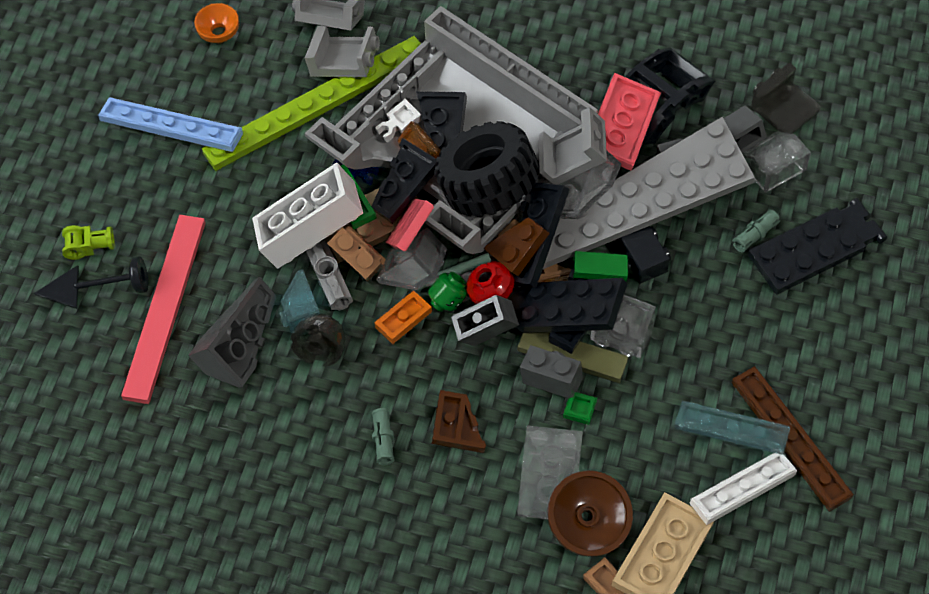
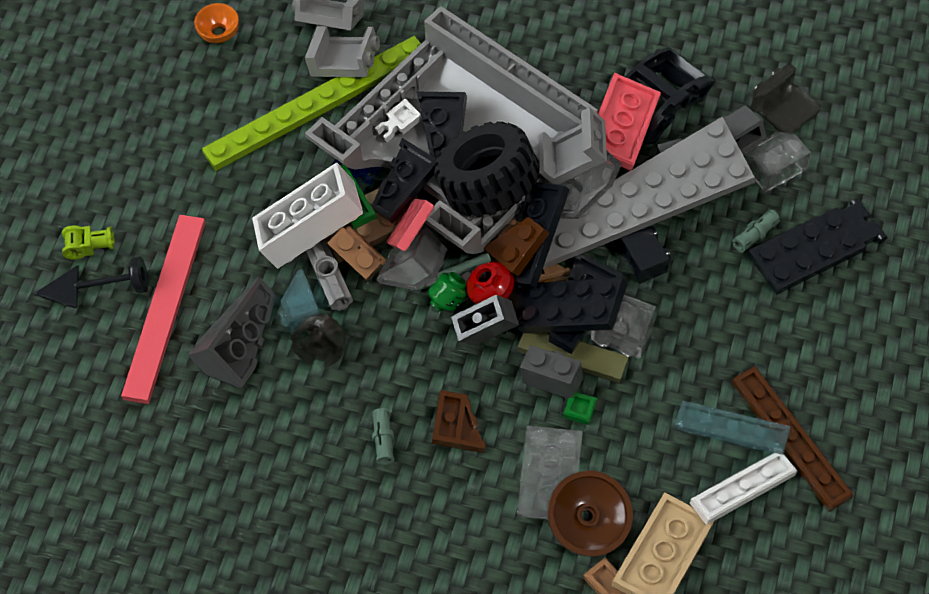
(171, 124): light blue tile -> none
(403, 317): orange plate -> none
(417, 136): clear orange tile -> none
(600, 265): green tile -> none

